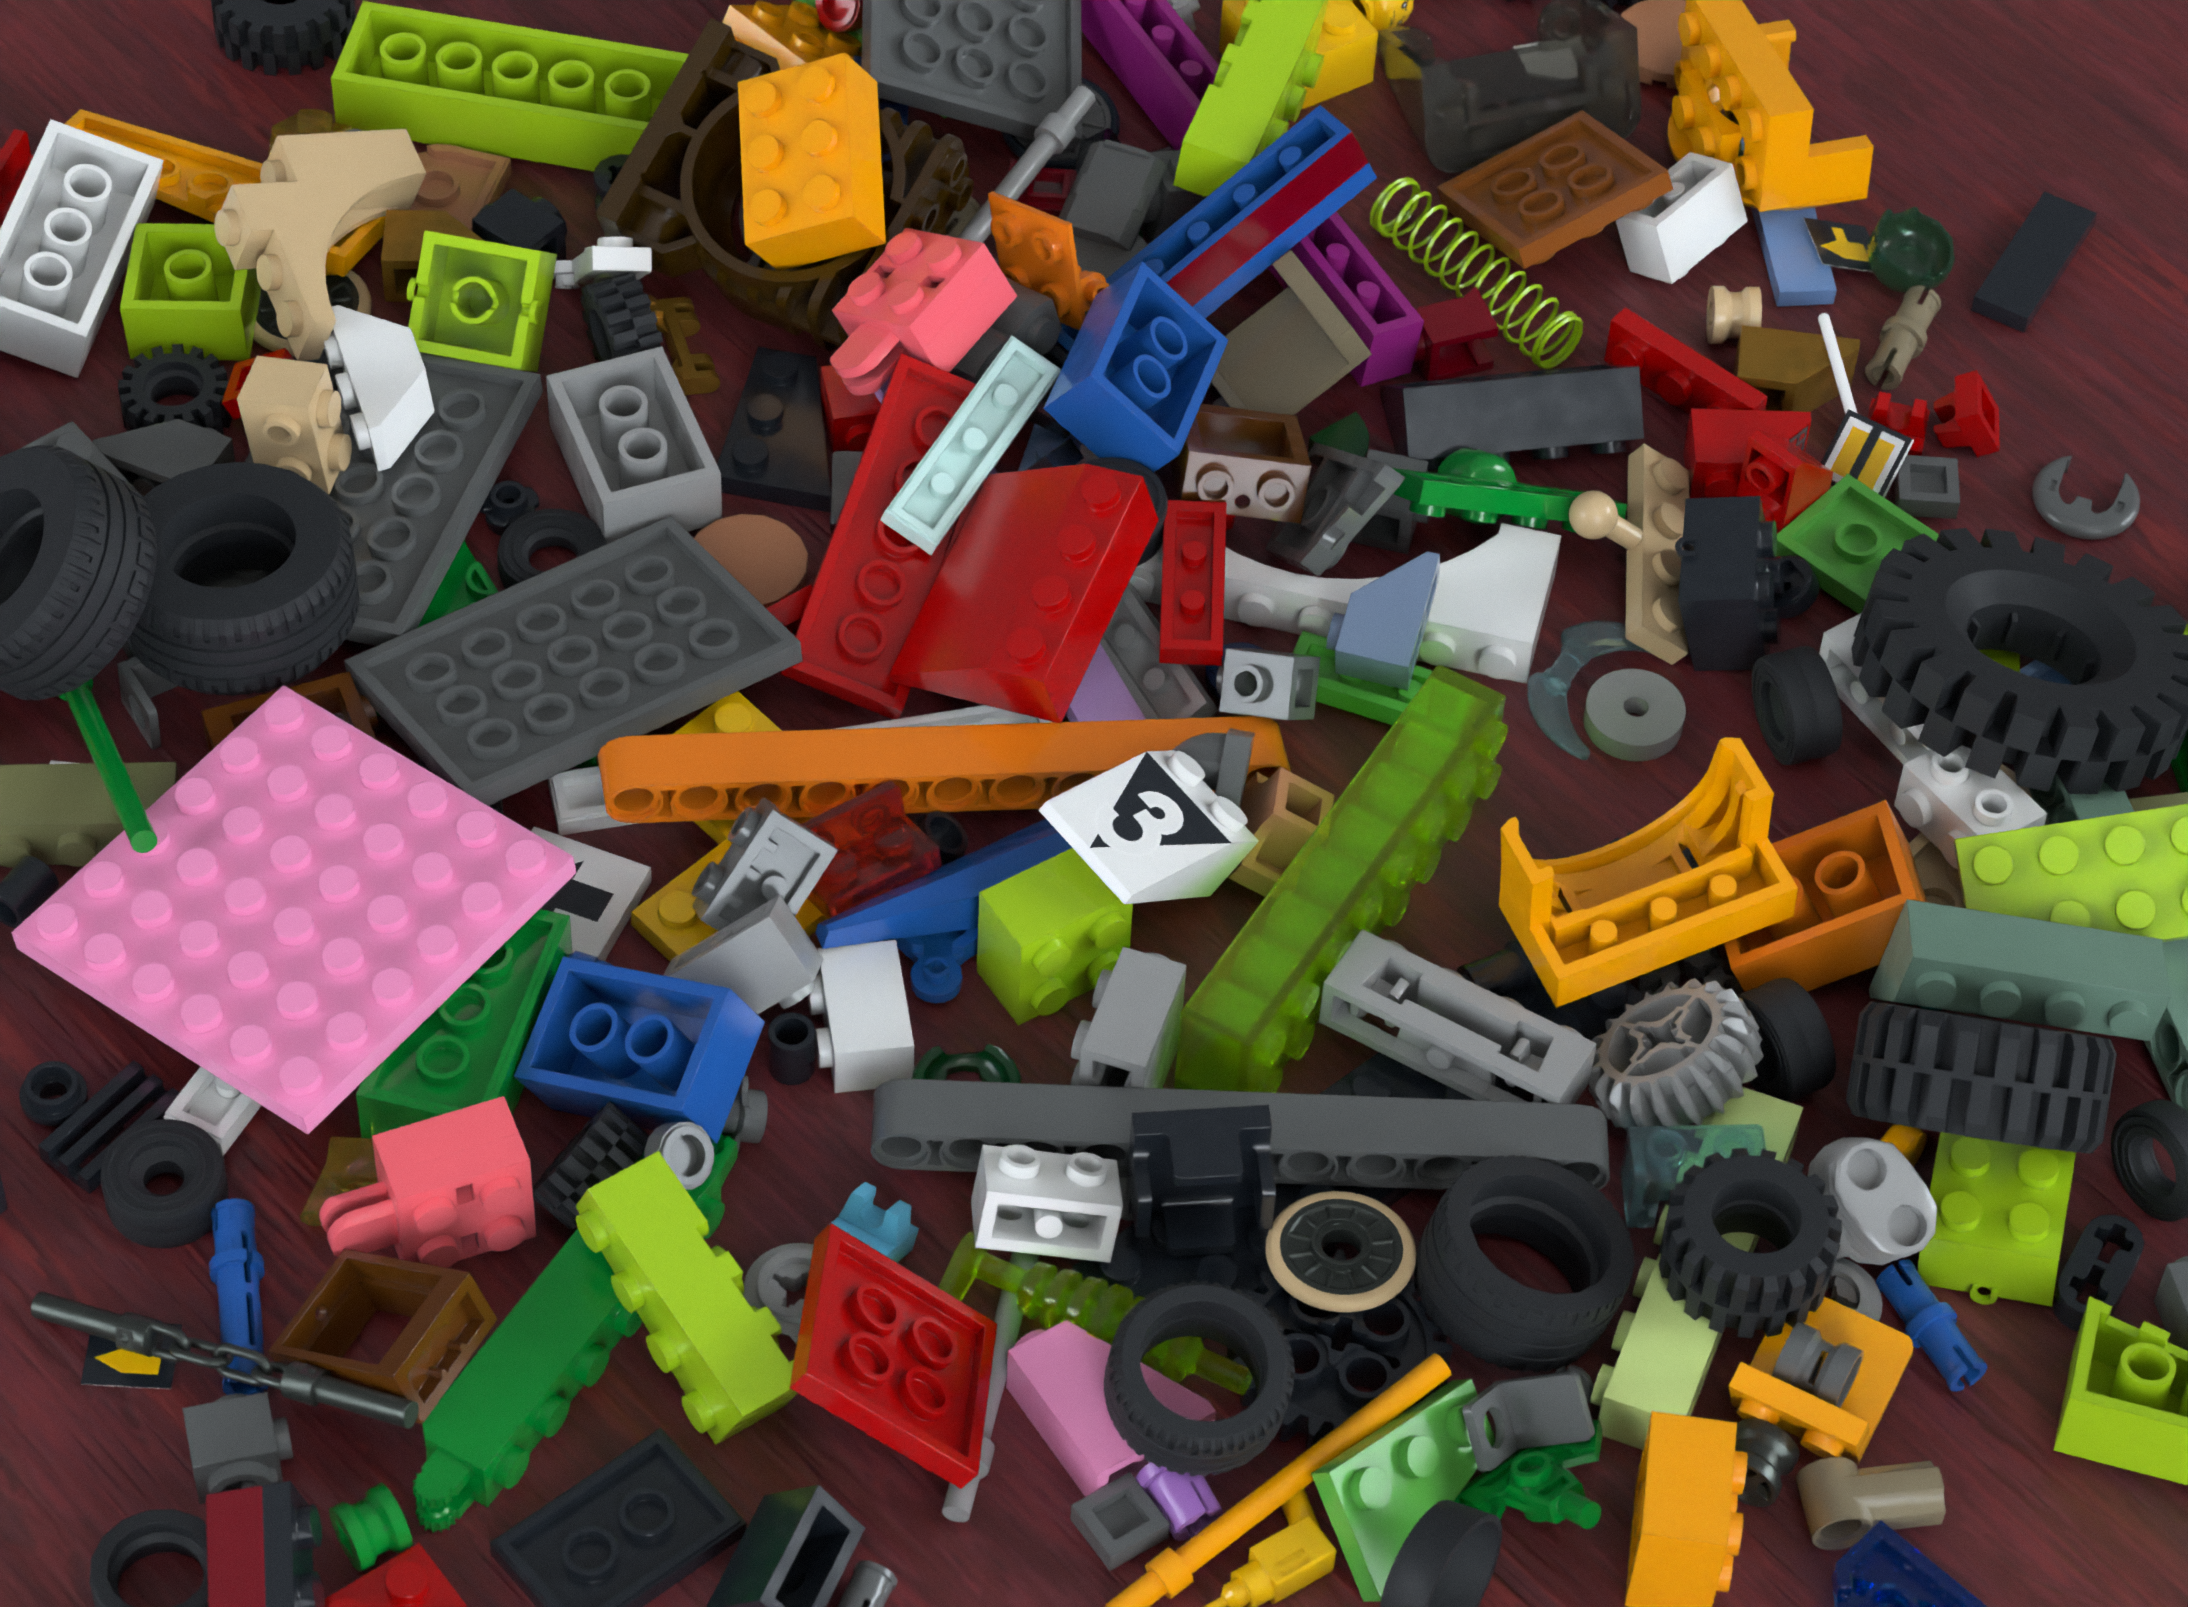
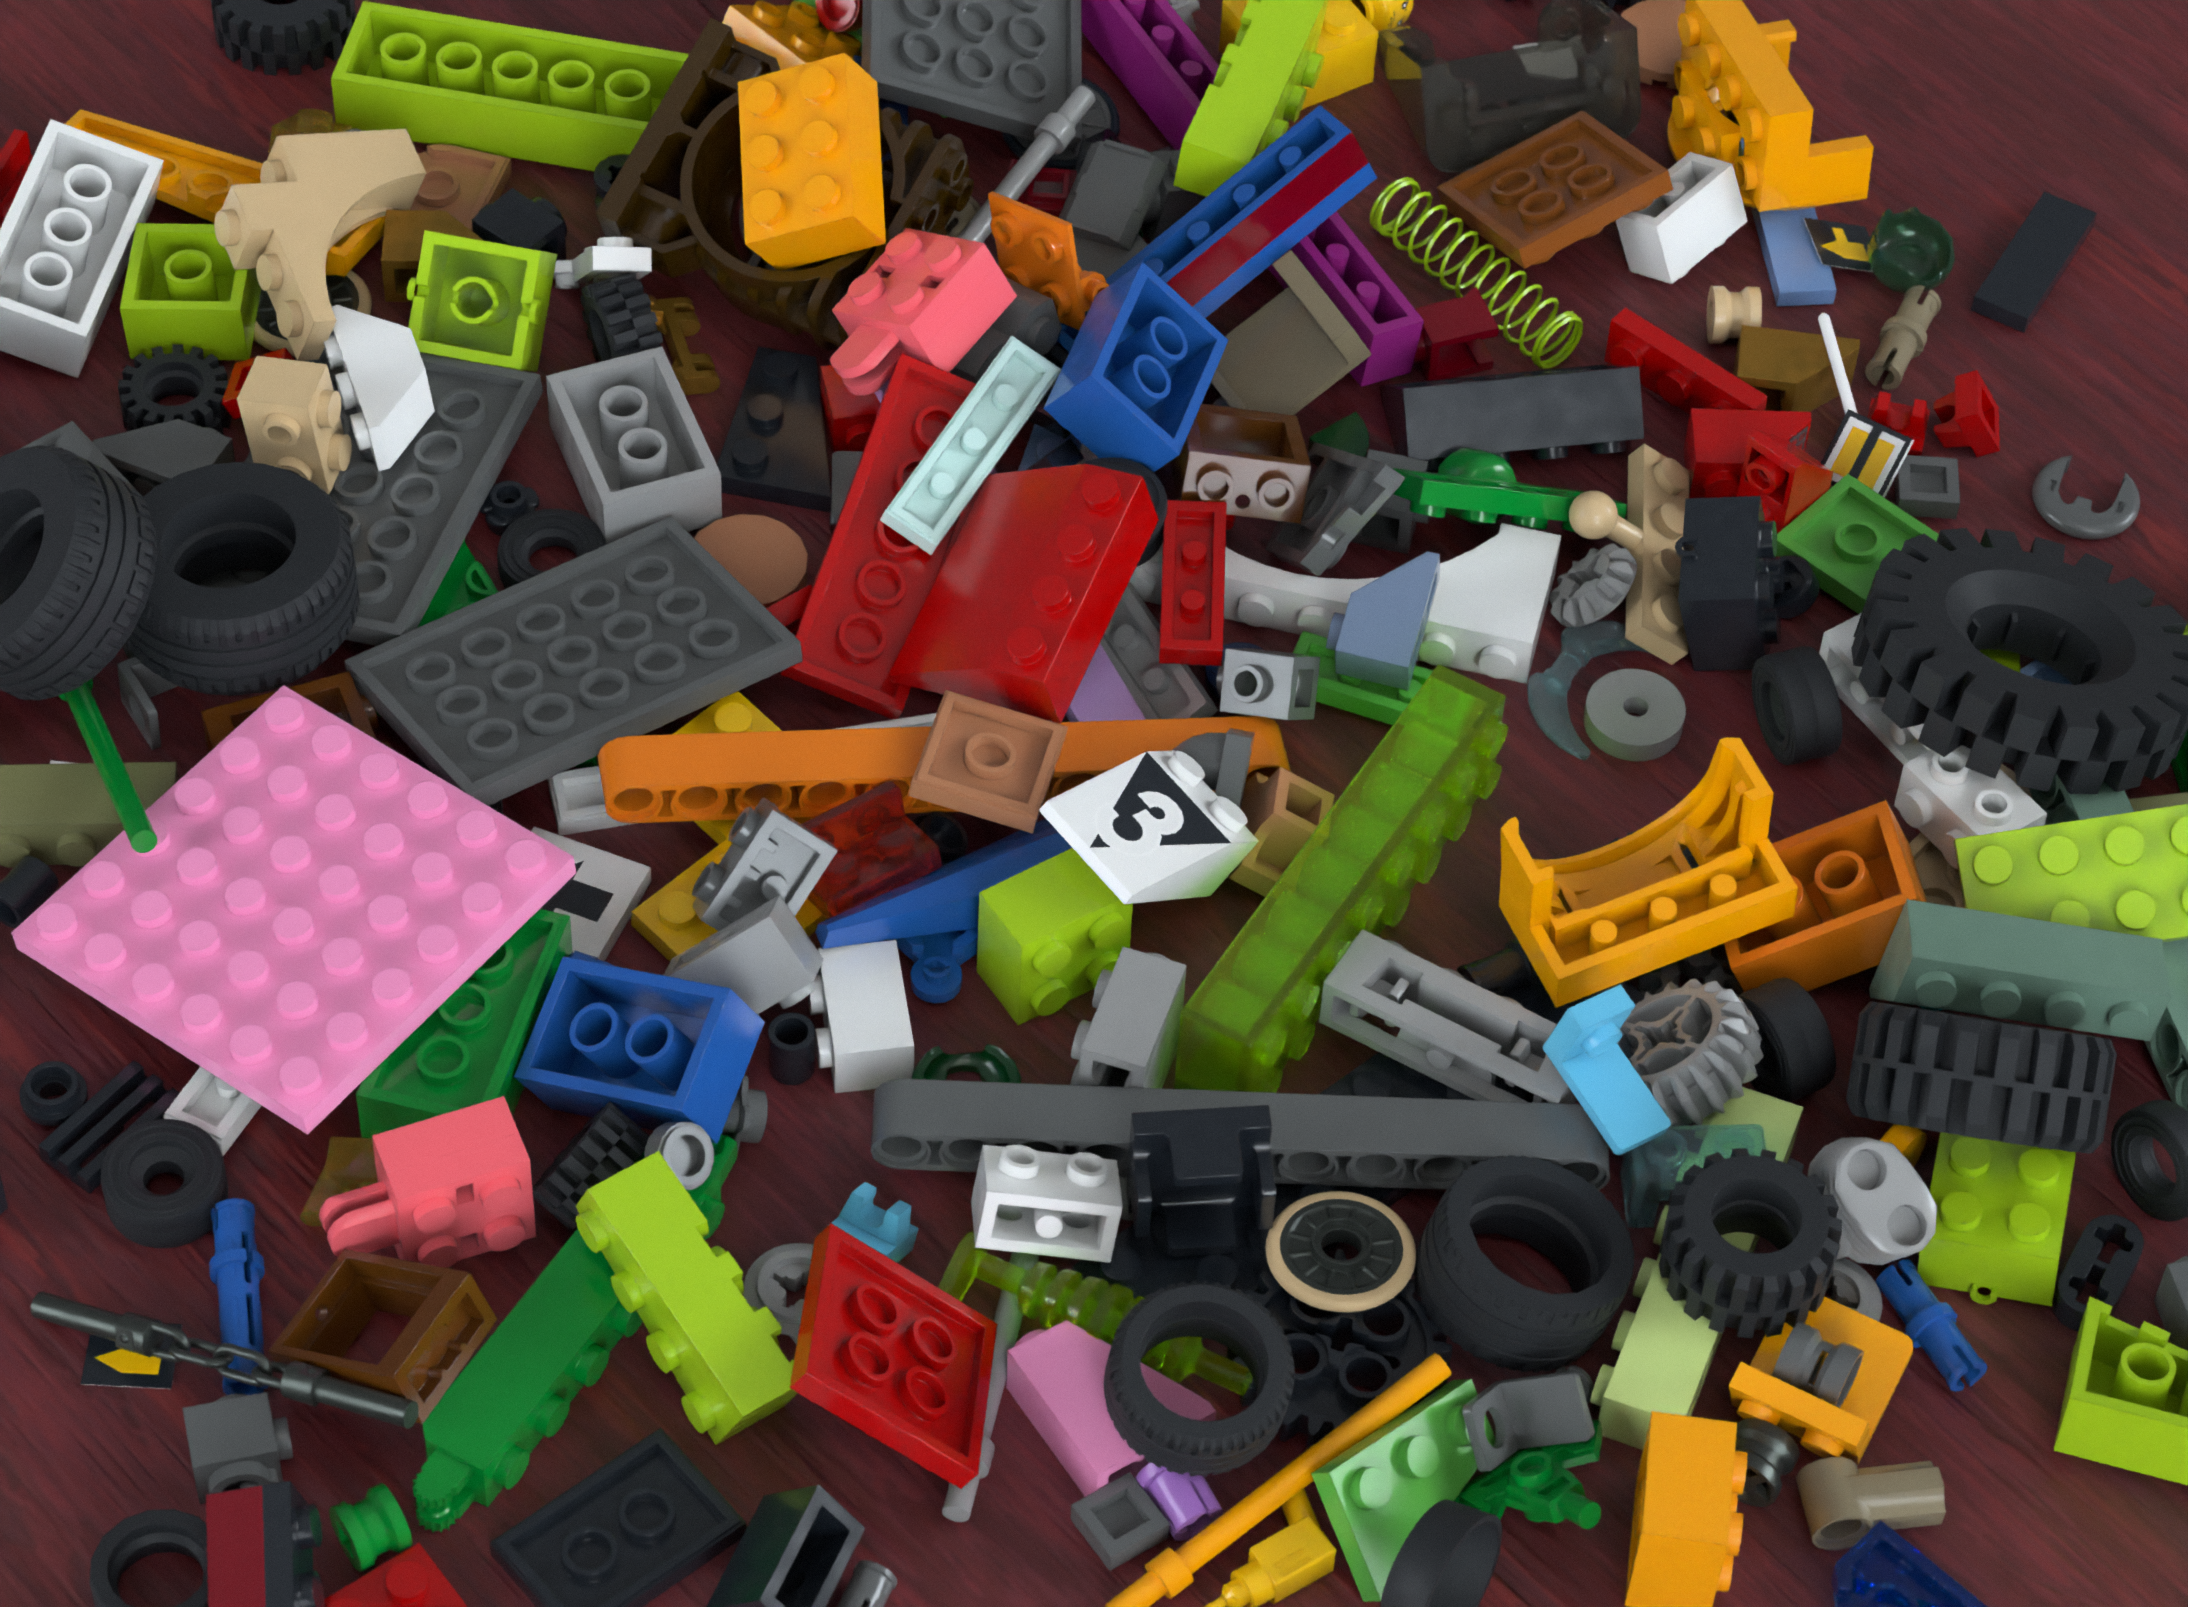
(988, 761): none -> nougat tile
(1593, 586): none -> light grey gear
(1601, 1075): none -> medium azure bracket

